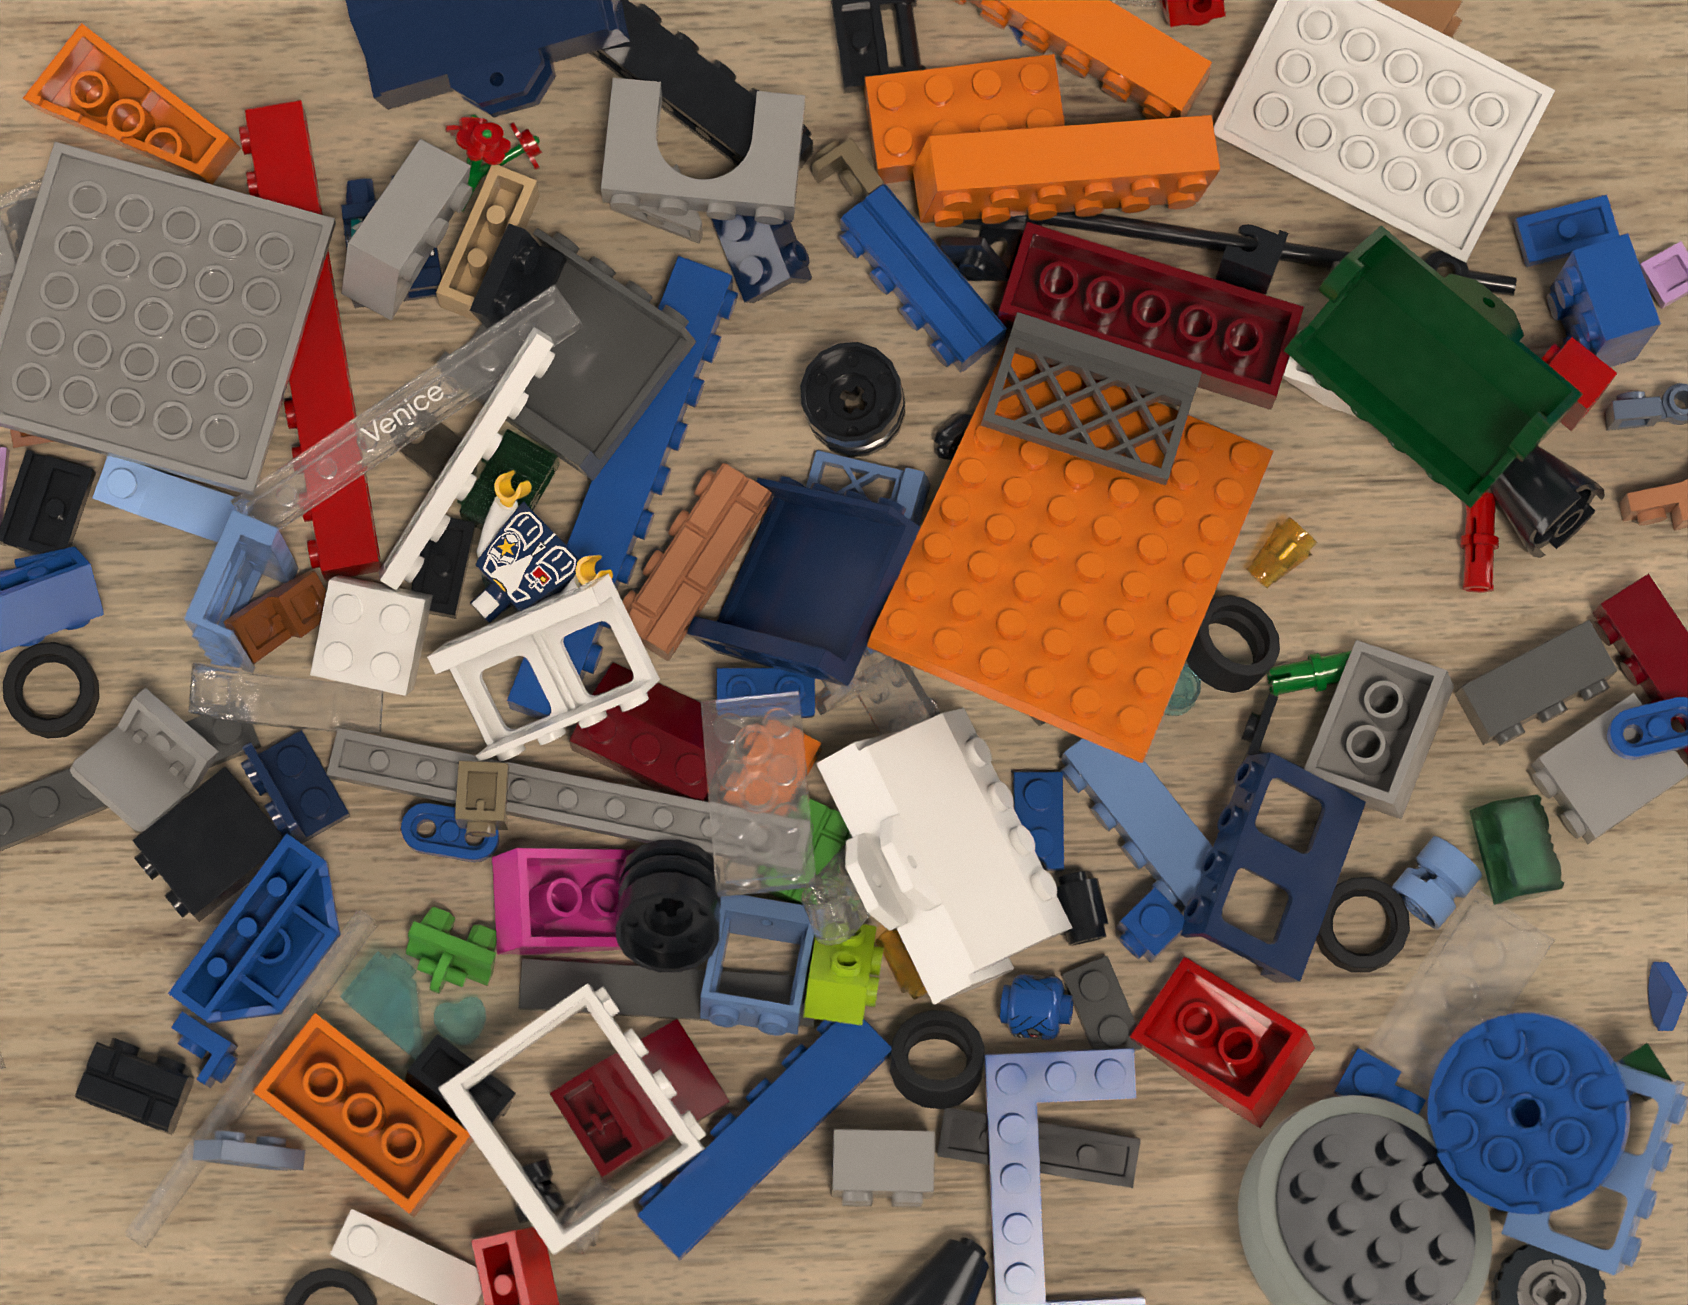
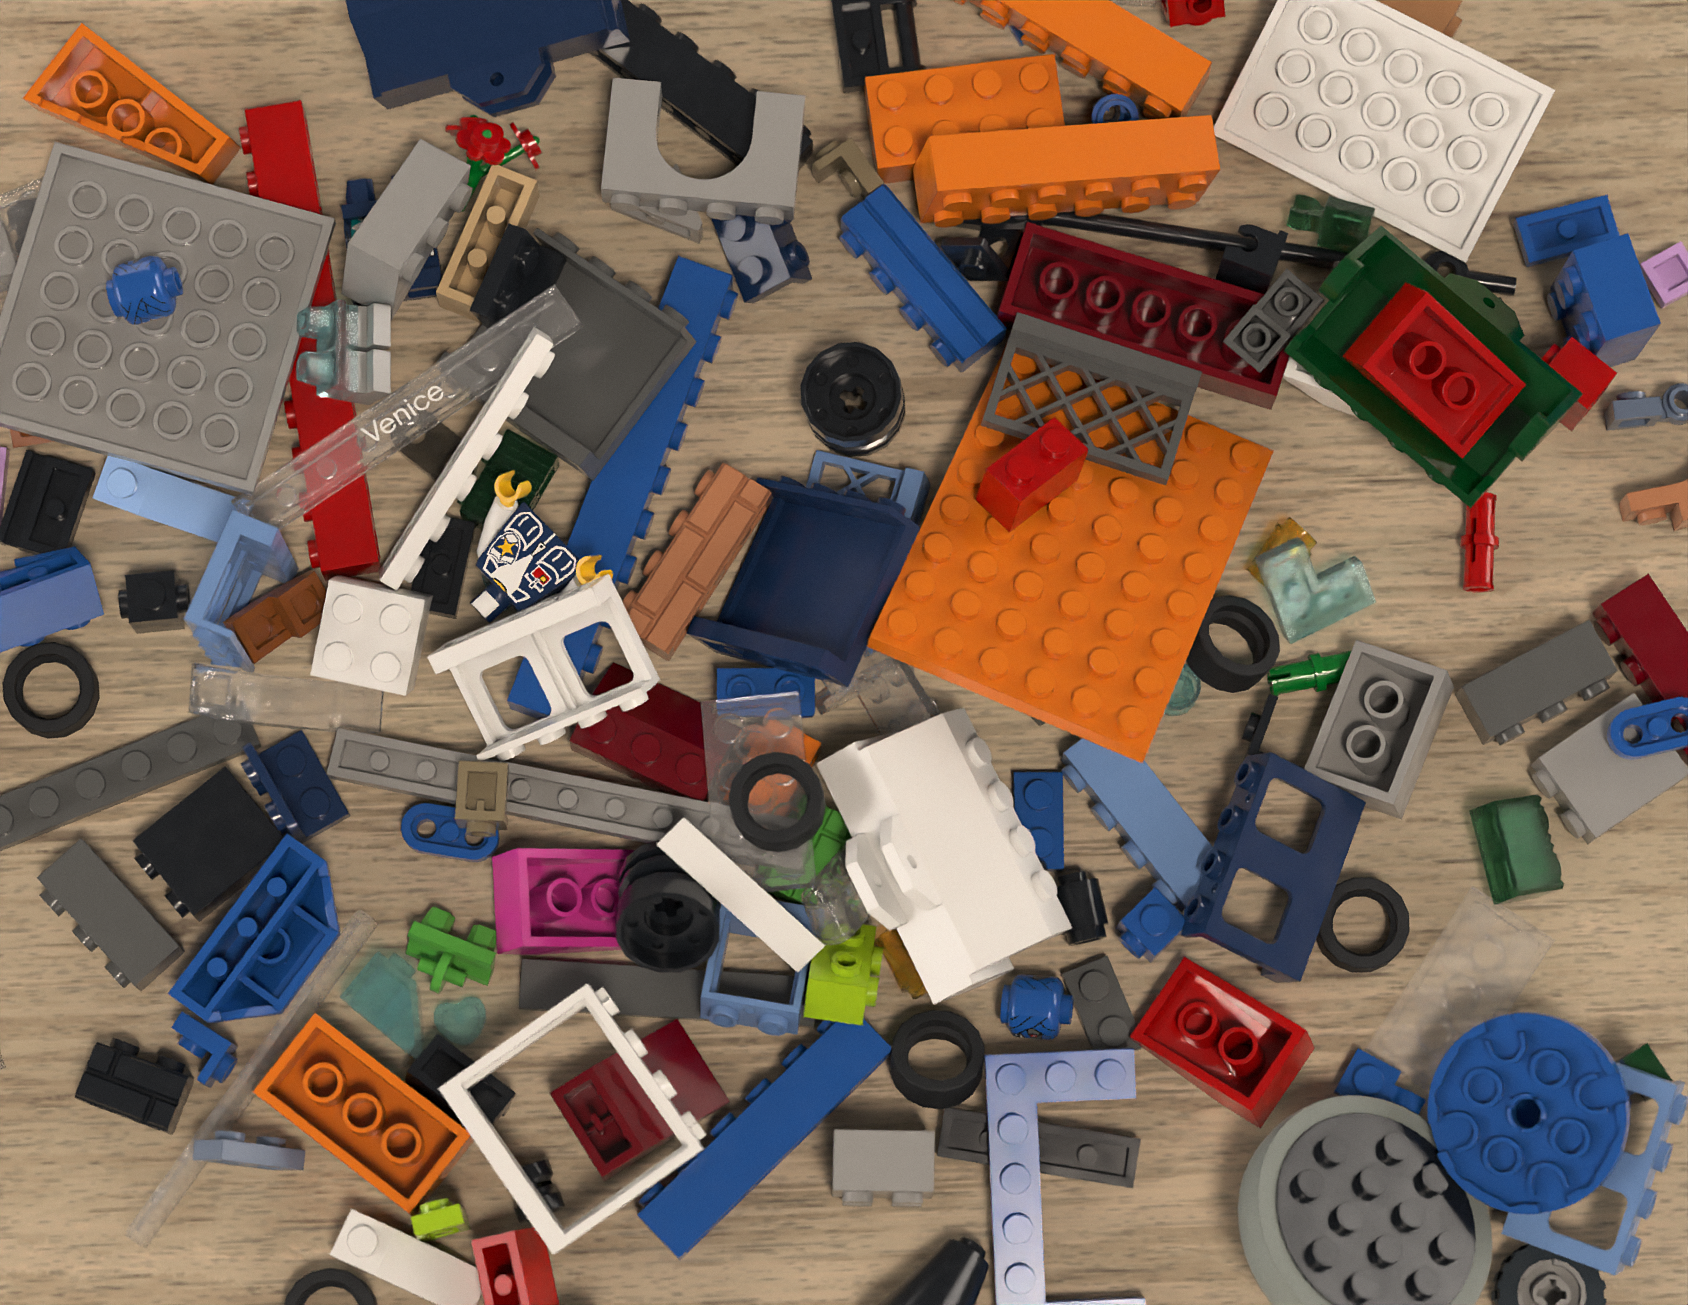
(108, 917): none -> dark grey brick
(143, 290): none -> blue head
(145, 762): light grey bracket -> none
(154, 601): none -> black brick
(349, 351): none -> clear light blue hips
(439, 1220): none -> lime plate
(587, 1199): clear cone -> none
(740, 894): none -> white sticker
(768, 765): none -> black tyre
(950, 435): black arm -> none
(1031, 474): none -> red brick
(1124, 109): none -> blue cone
(1273, 321): none -> dark grey slope
(1309, 600): none -> clear light blue plate
(1339, 224): none -> clear green plate
(1434, 369): none -> red slope
(1438, 879): medium blue wheel -> none
(1545, 499): black cone -> none
(1665, 996): blue tile -> none

